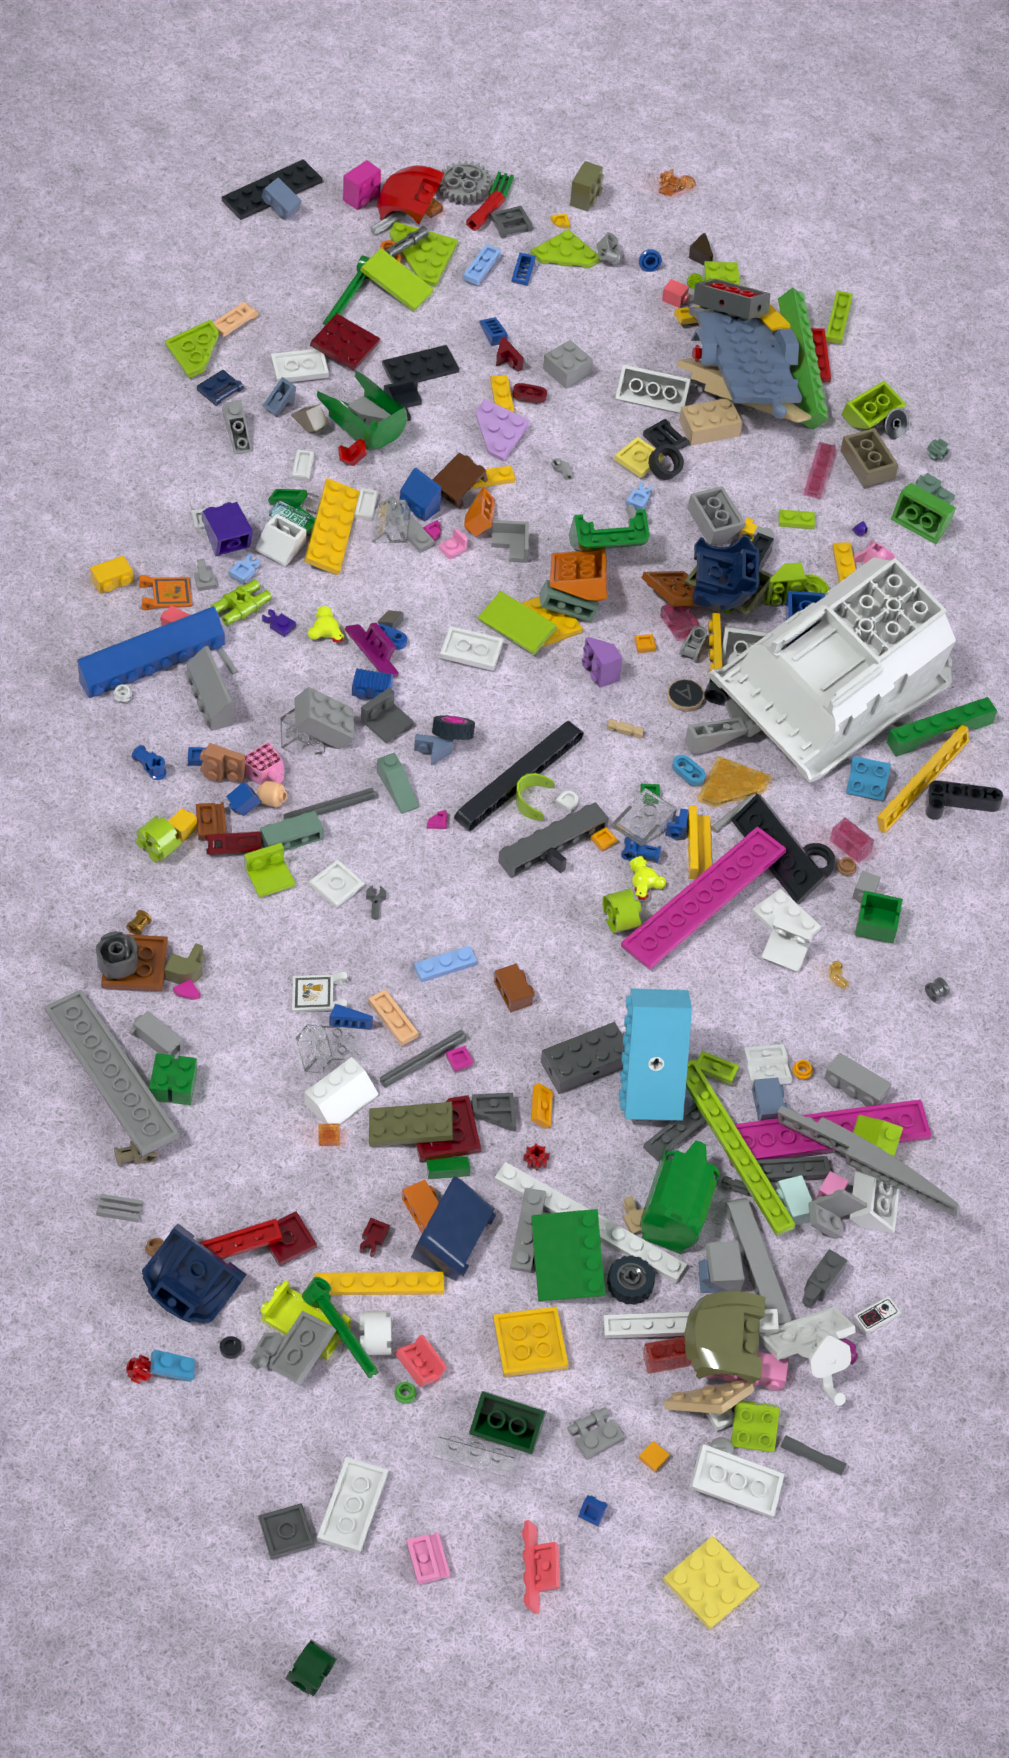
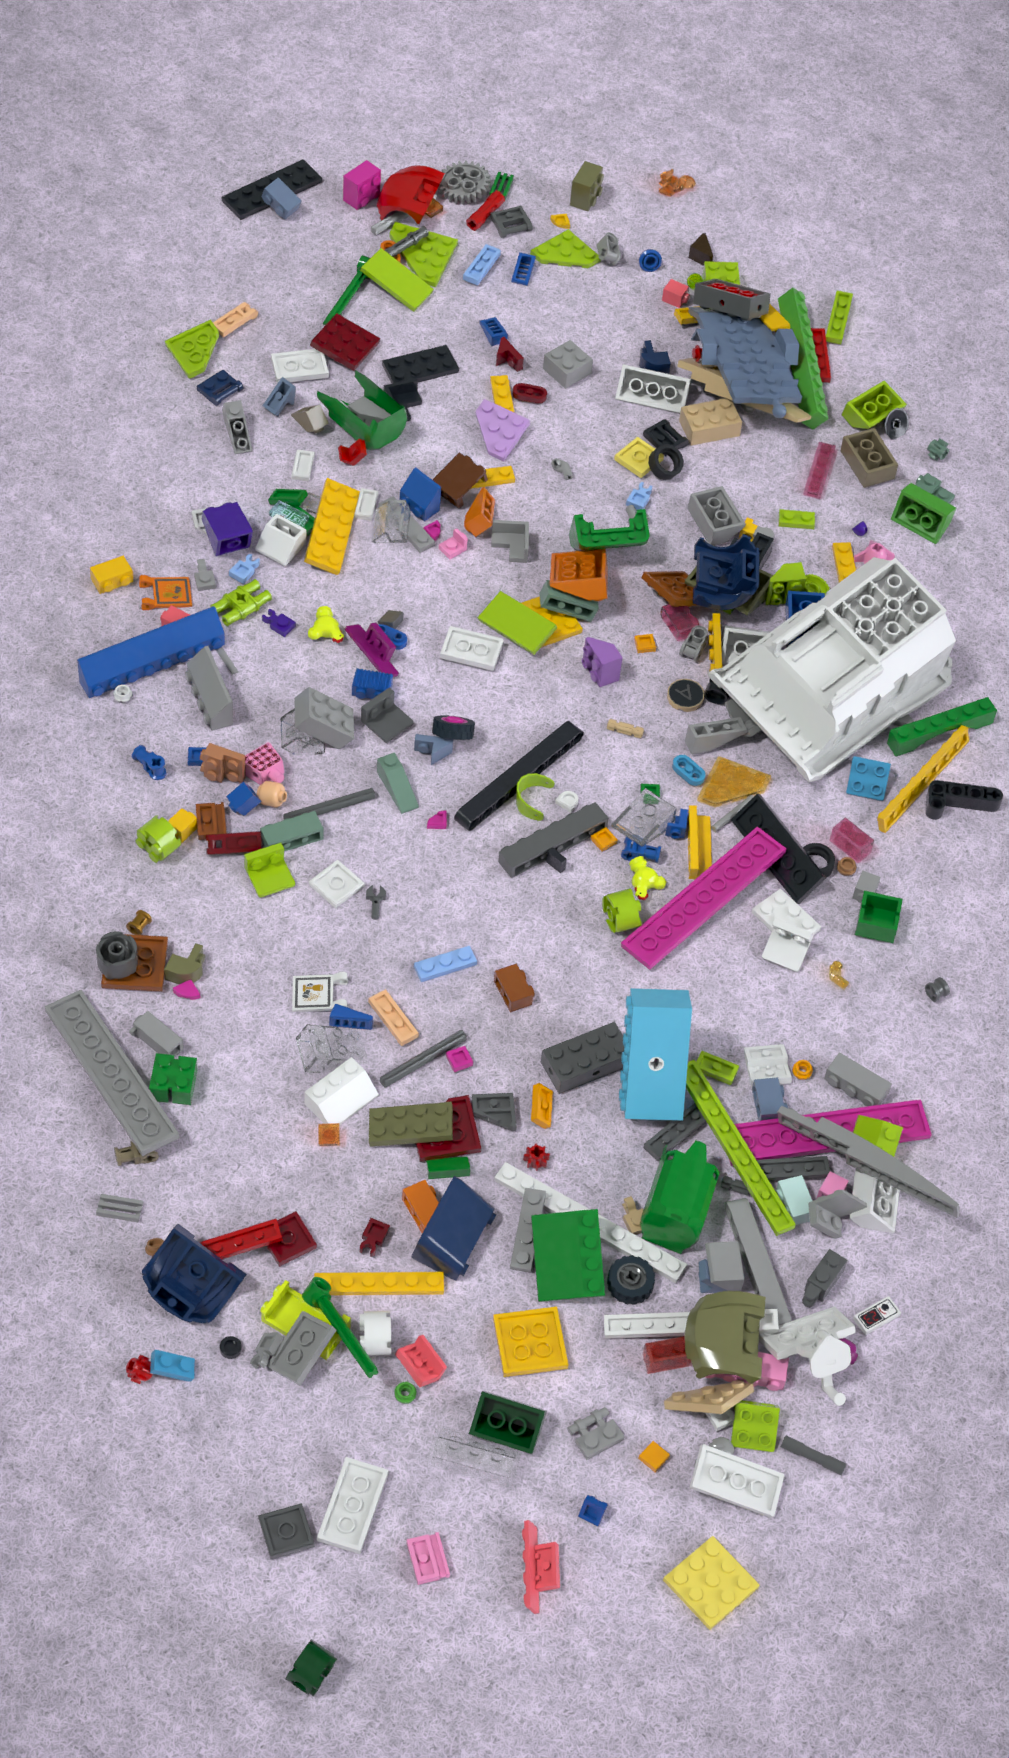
(654, 360): none -> dark blue brick

